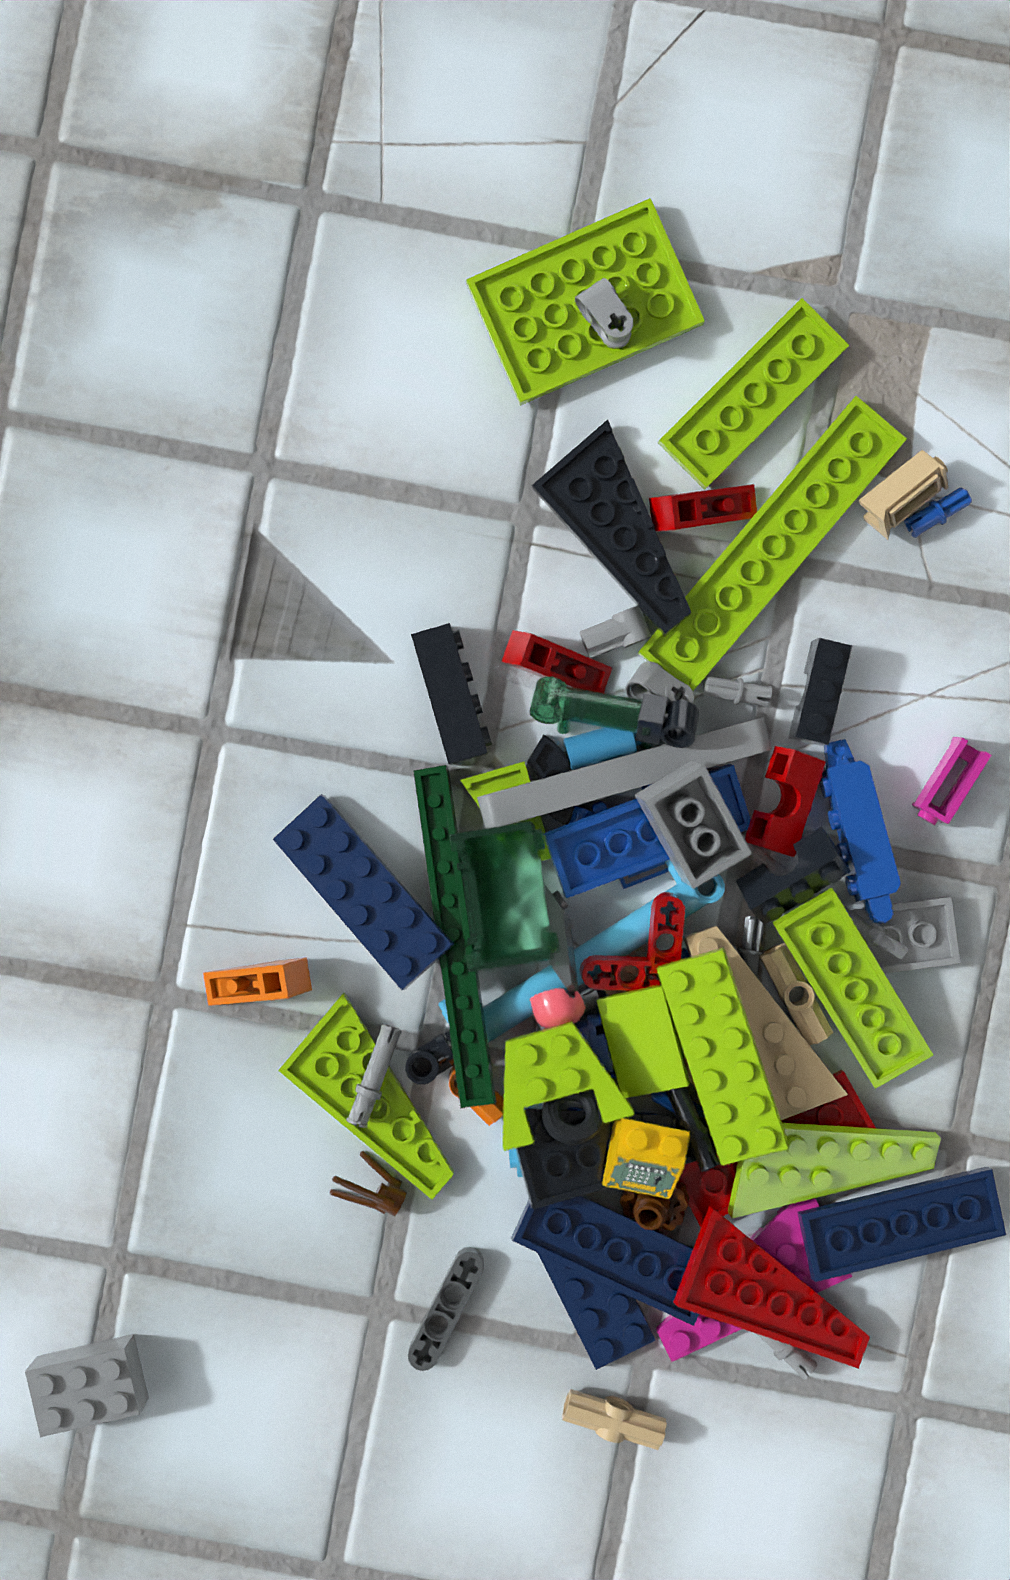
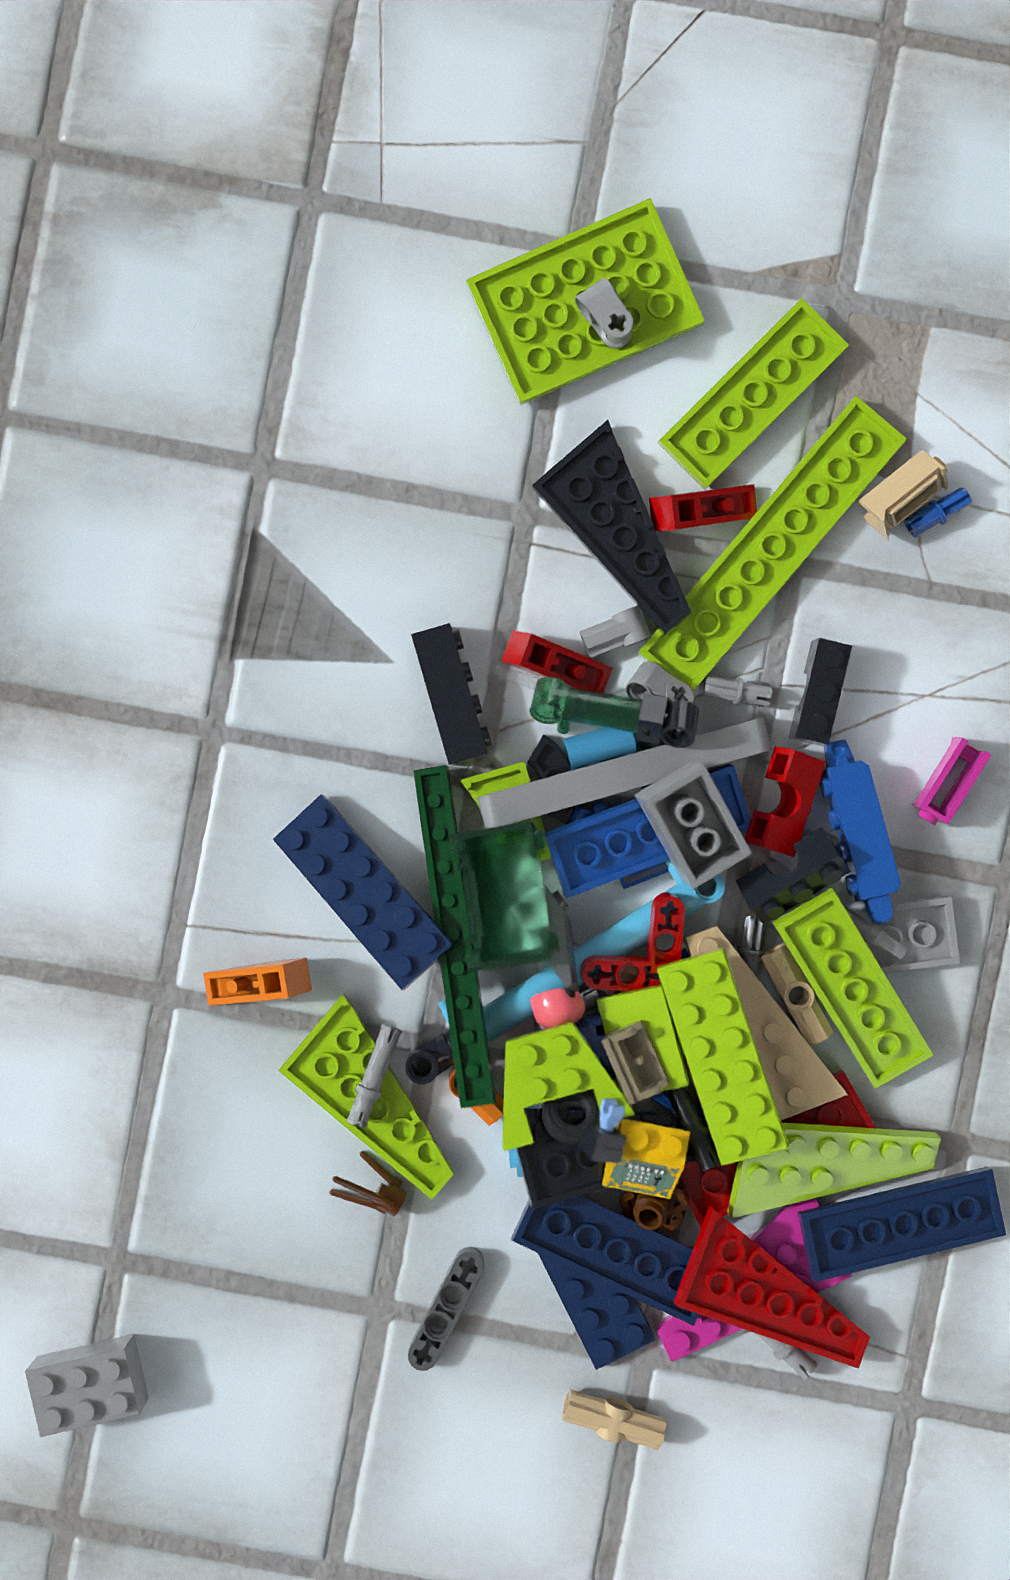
(604, 1140): none -> black piece
(635, 1062): none -> dark tan hinge

